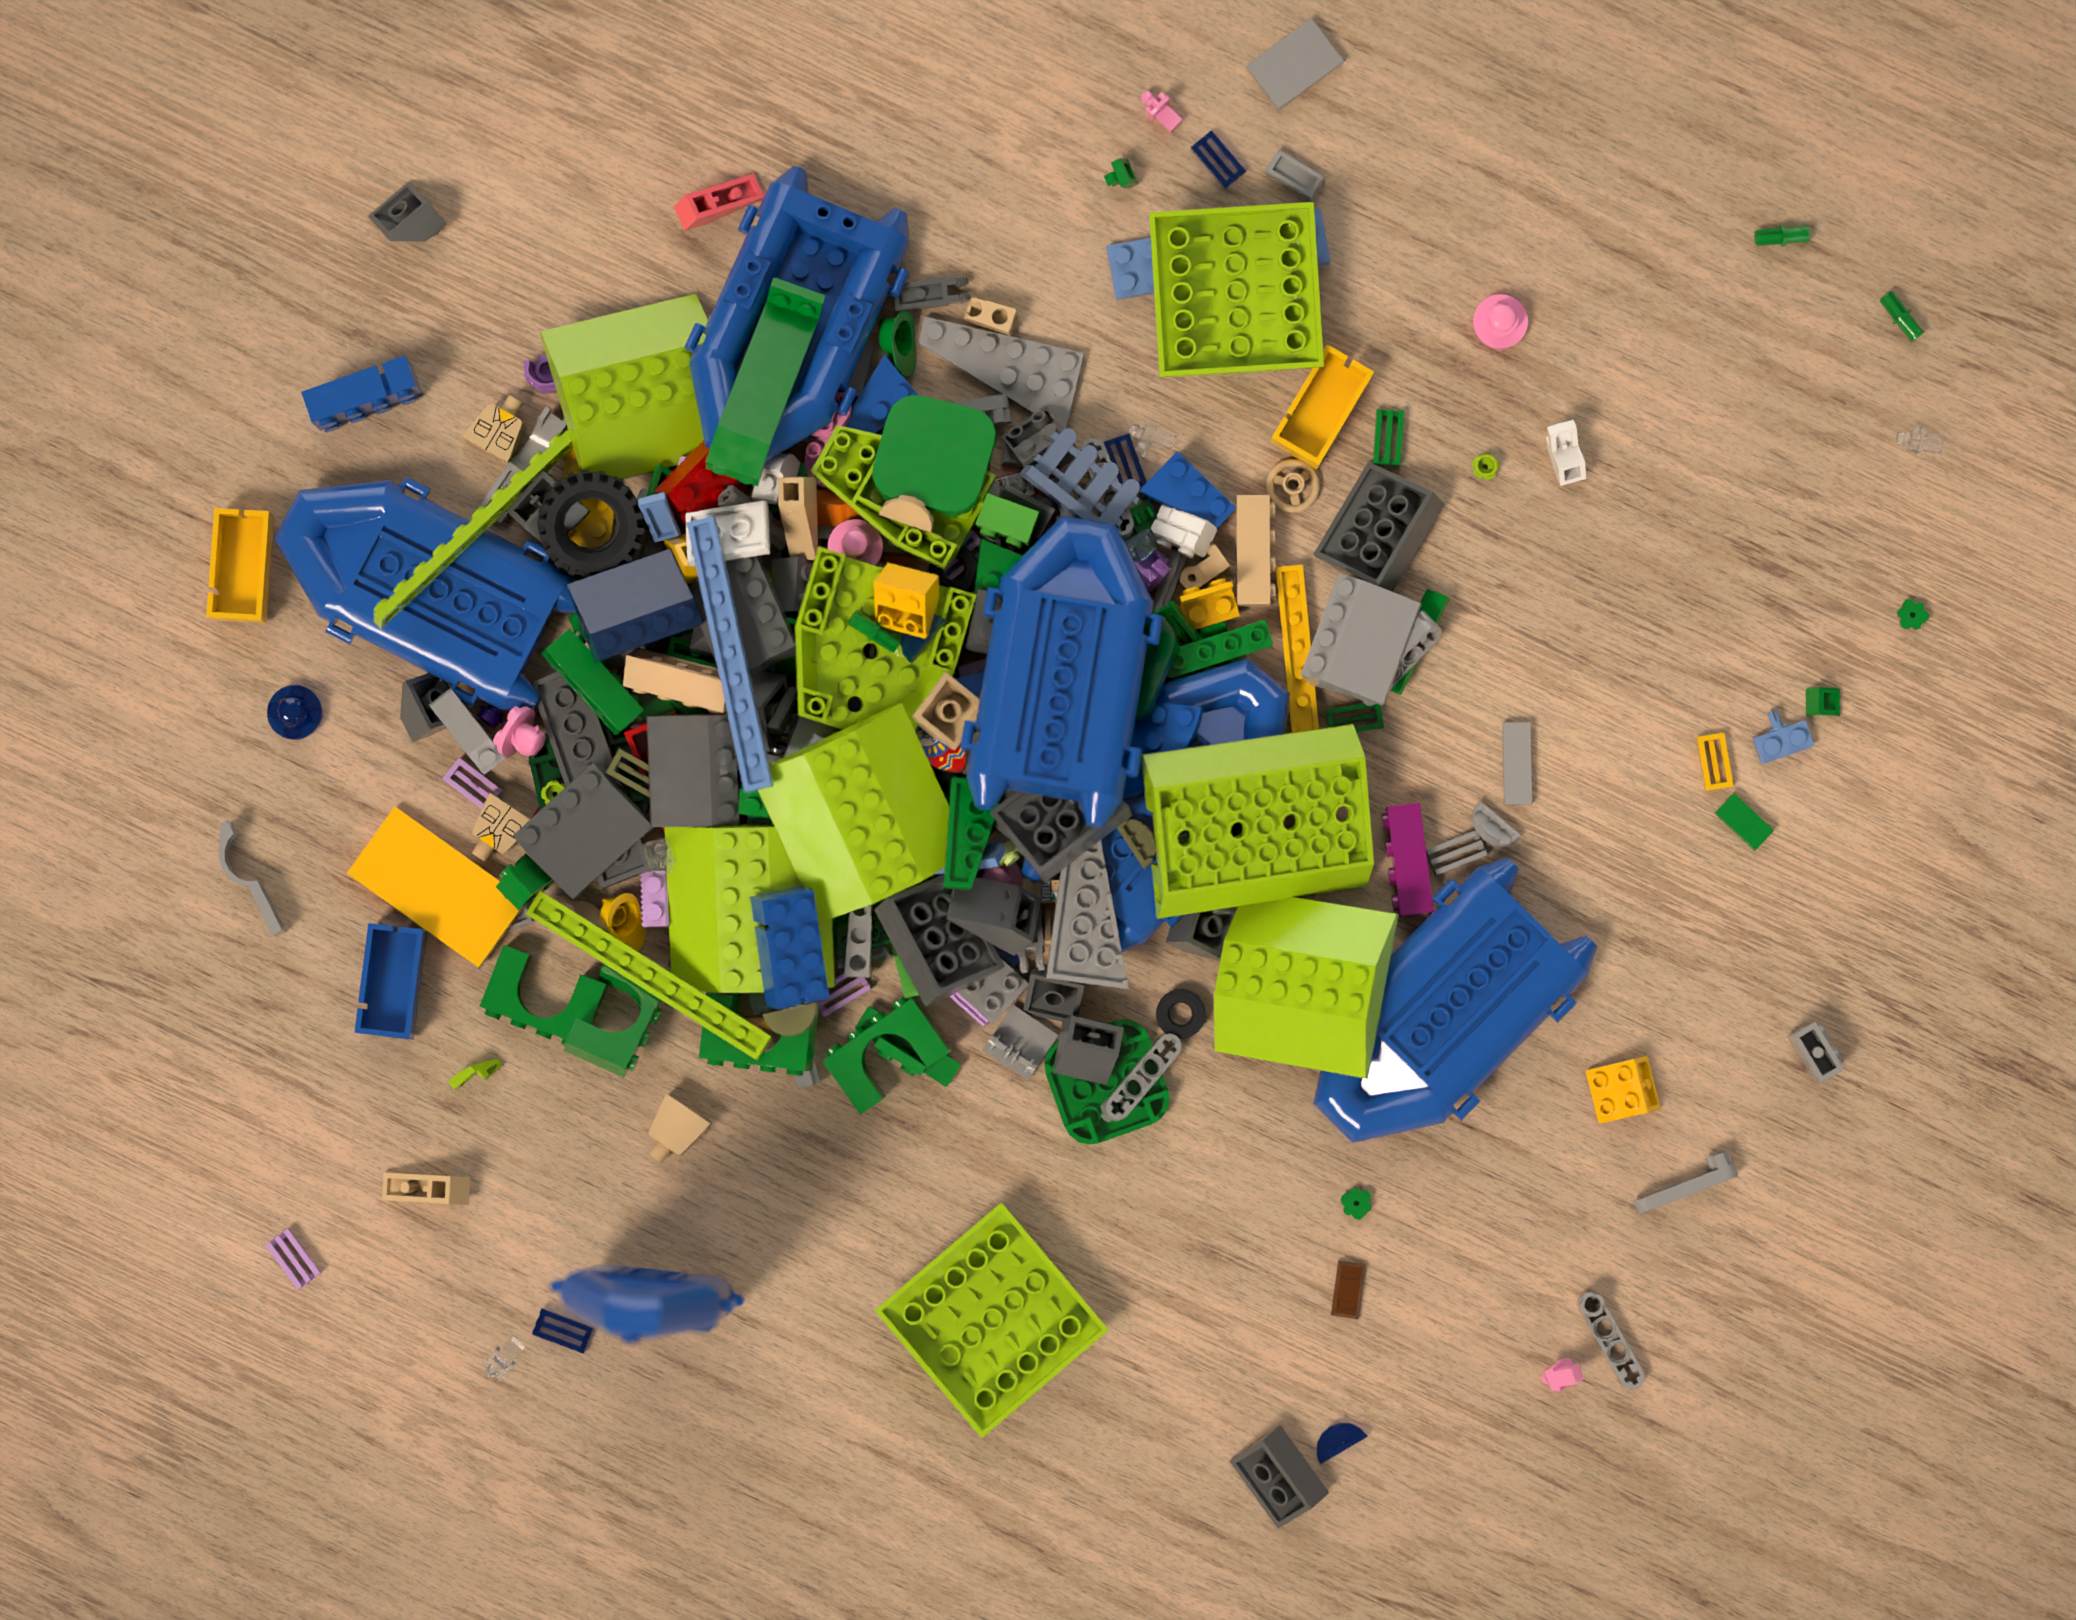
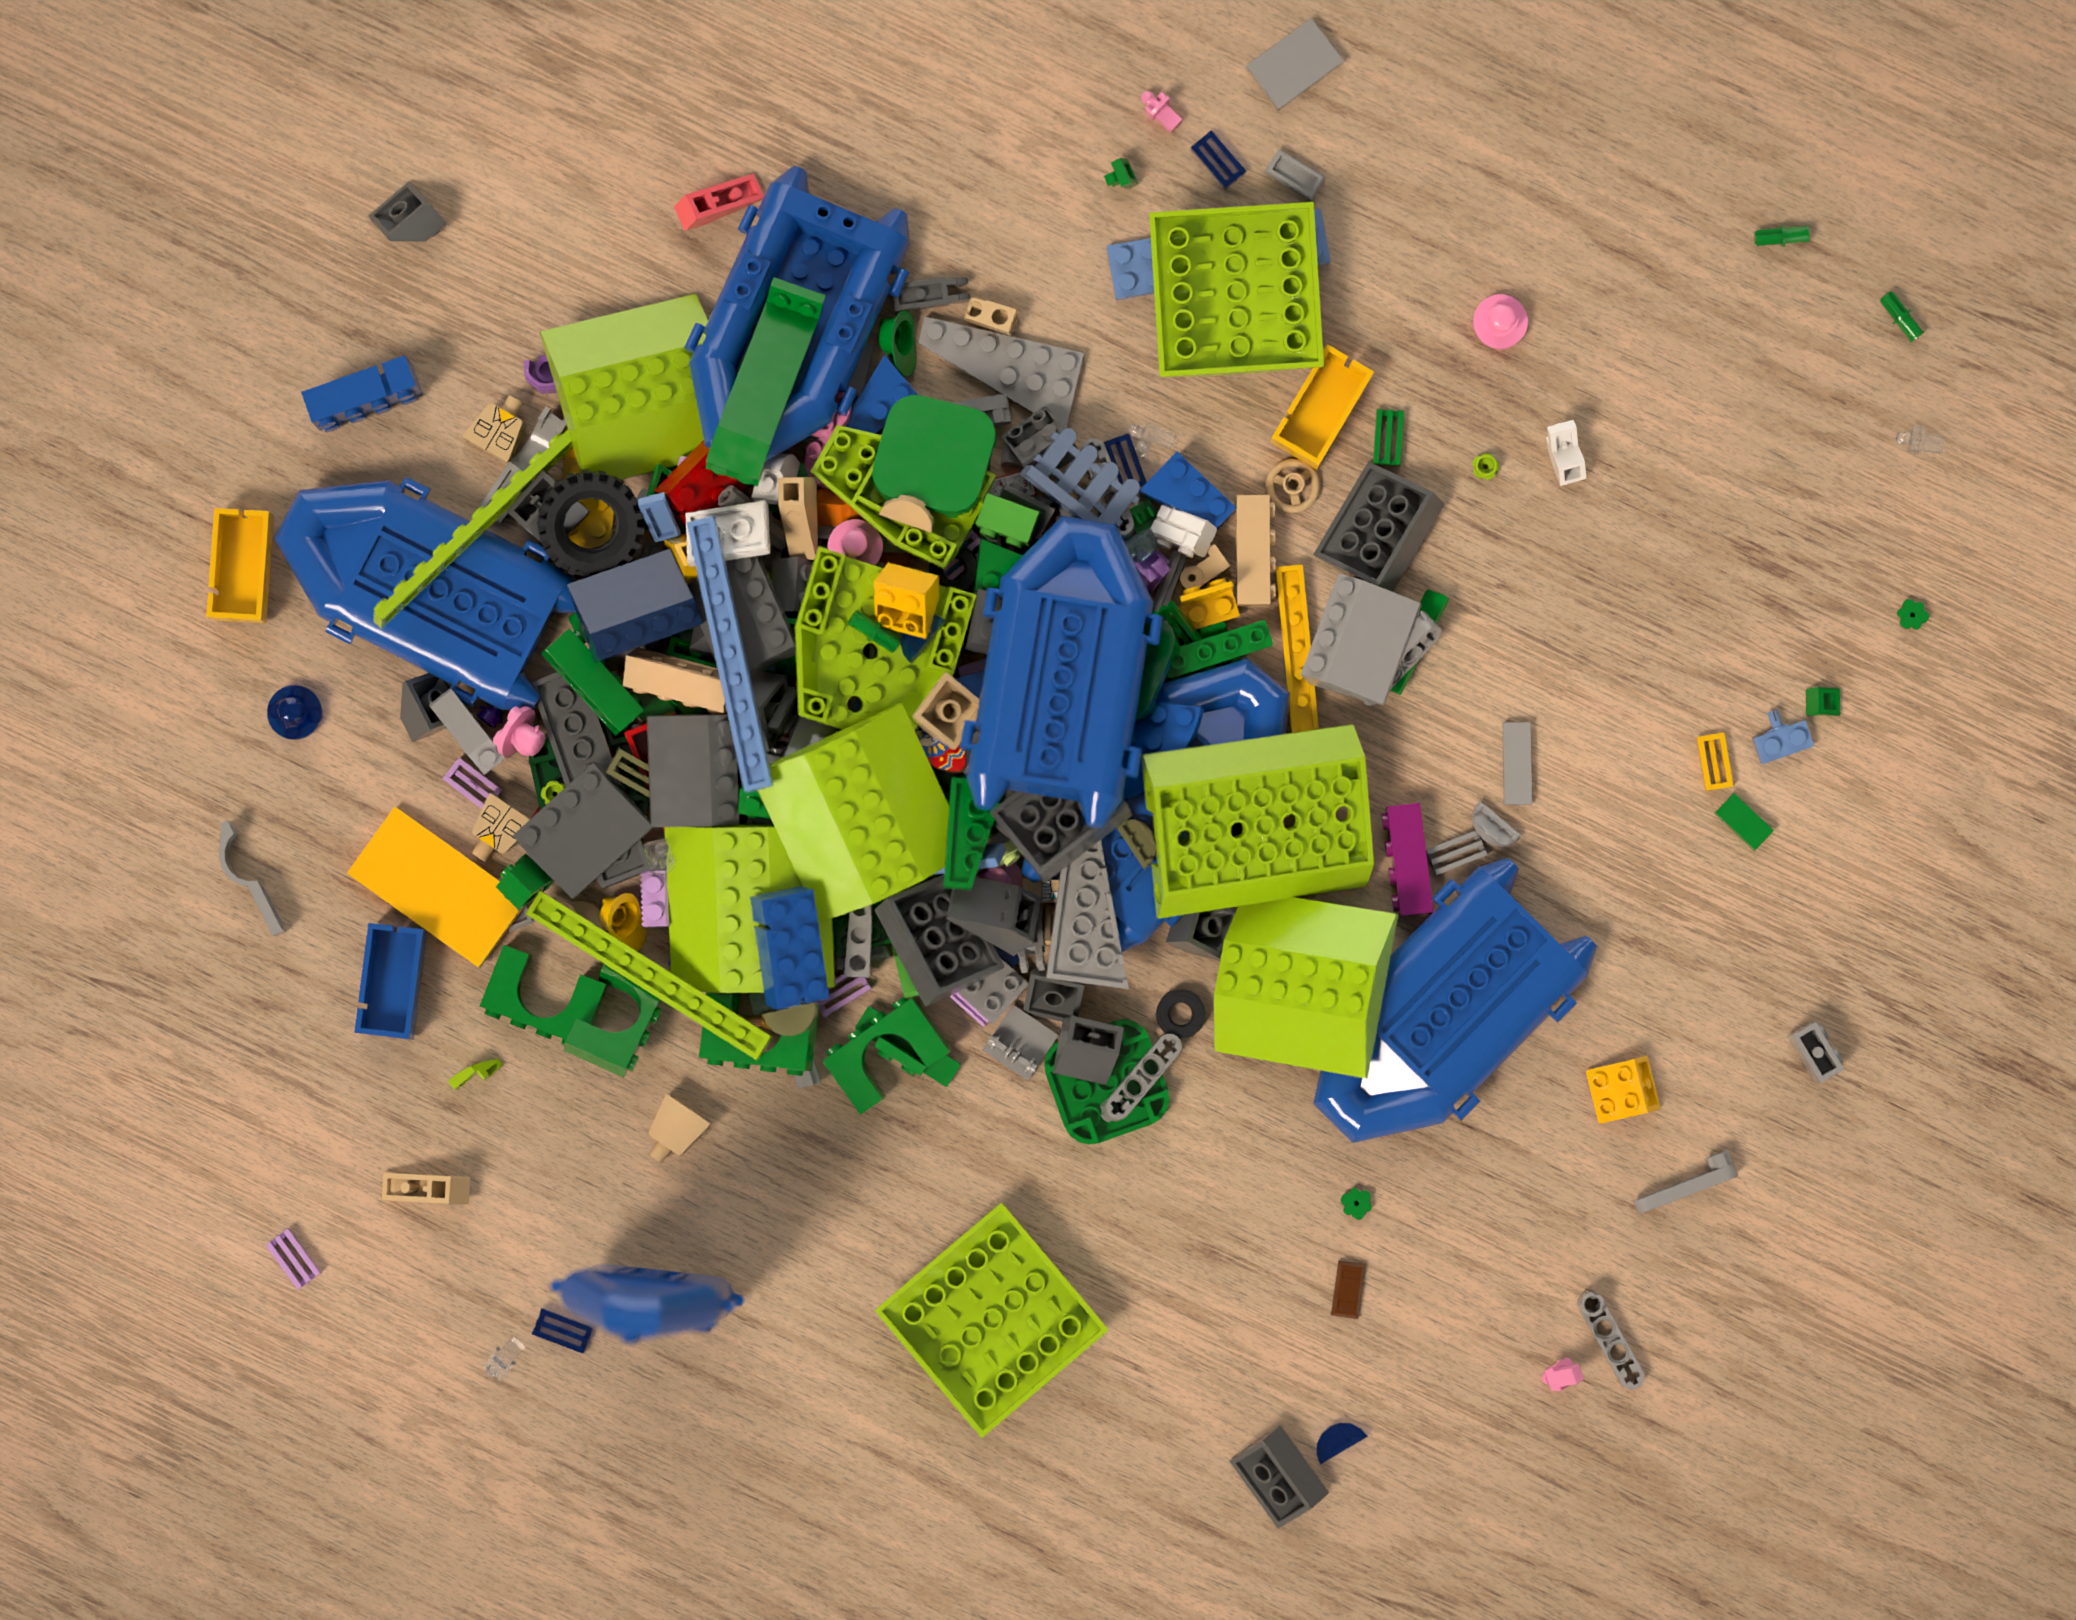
(1379, 725): green tile -> none

